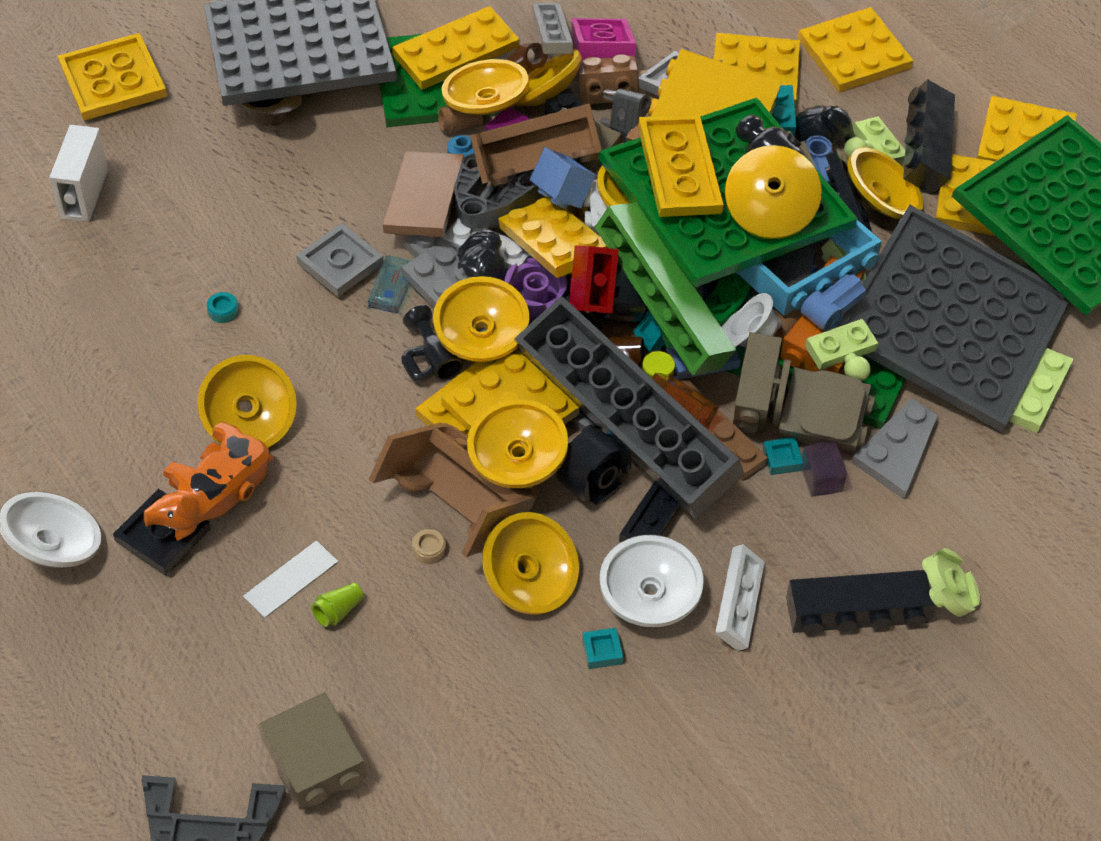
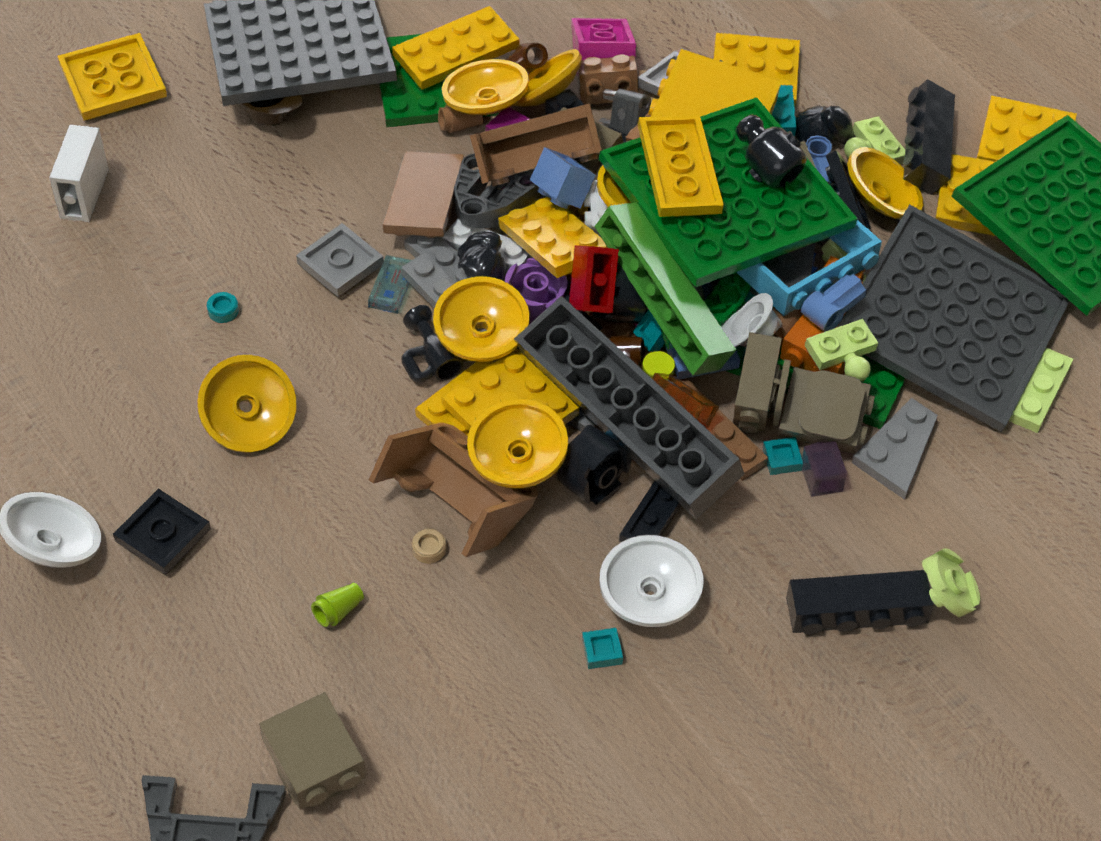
(216, 485): orange animal -> none
(290, 578): white sticker -> none
(460, 145): dark azure plate -> none
(544, 552): yellow dish -> none
(552, 29): light grey plate -> none
(740, 597): white plate -> none
(769, 211): yellow dish -> none
(855, 49): yellow plate -> none

